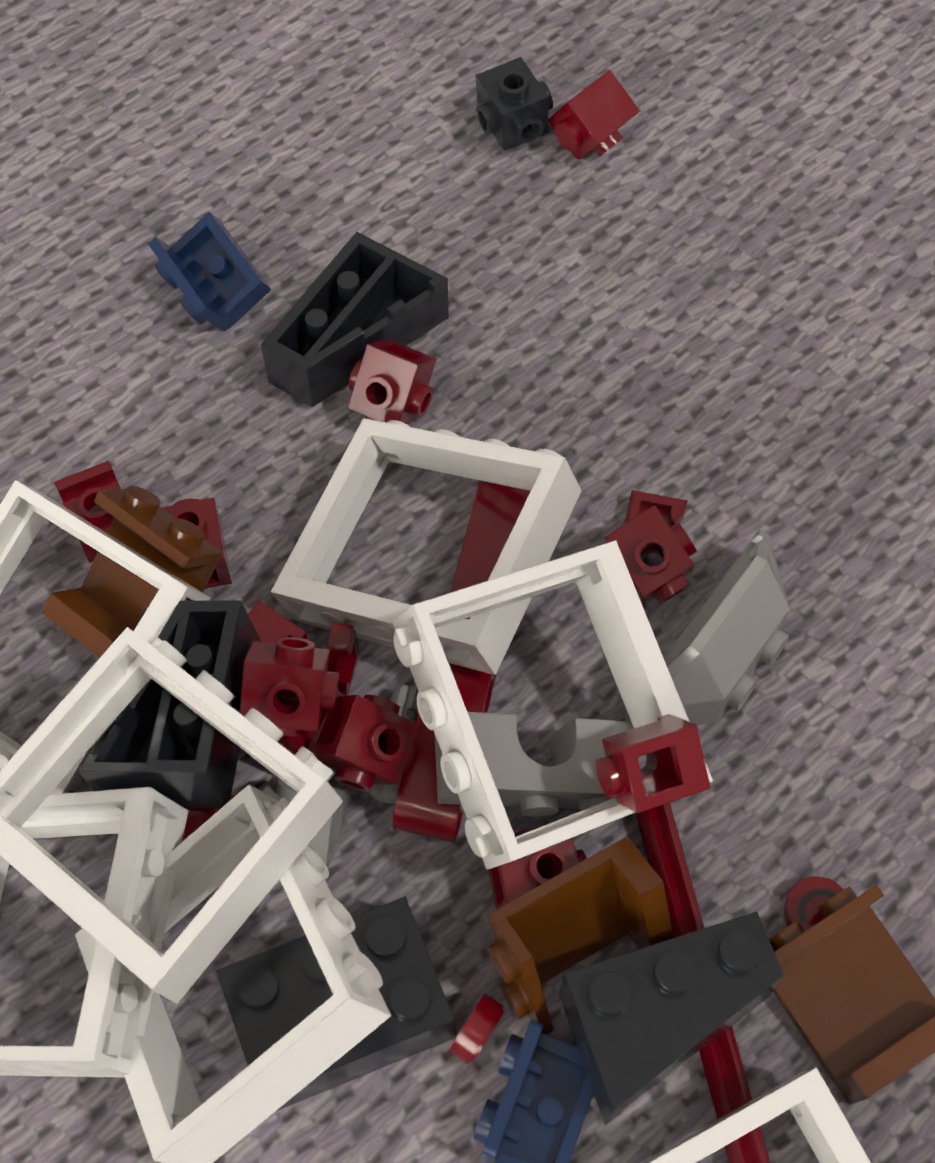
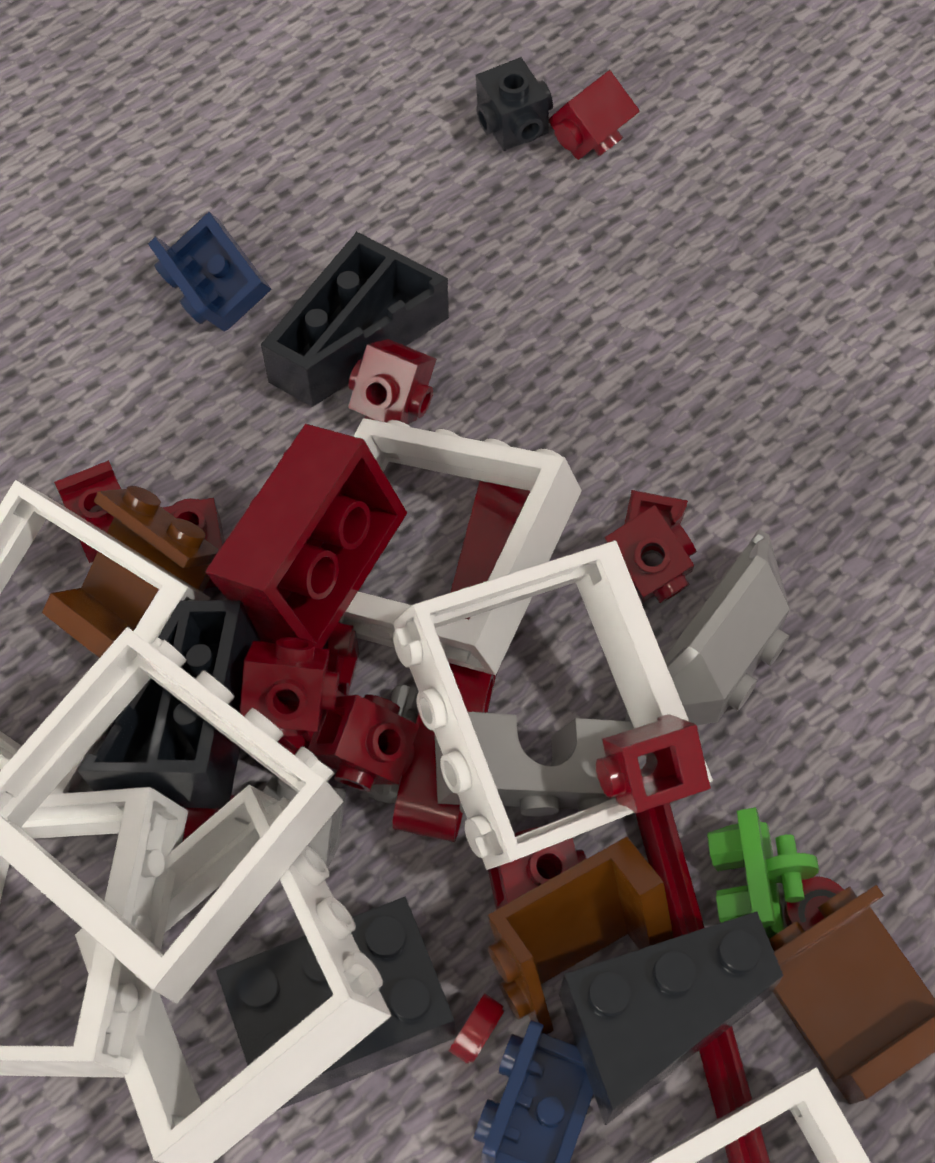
(309, 537): none -> dark red brick
(750, 847): none -> bright green hips

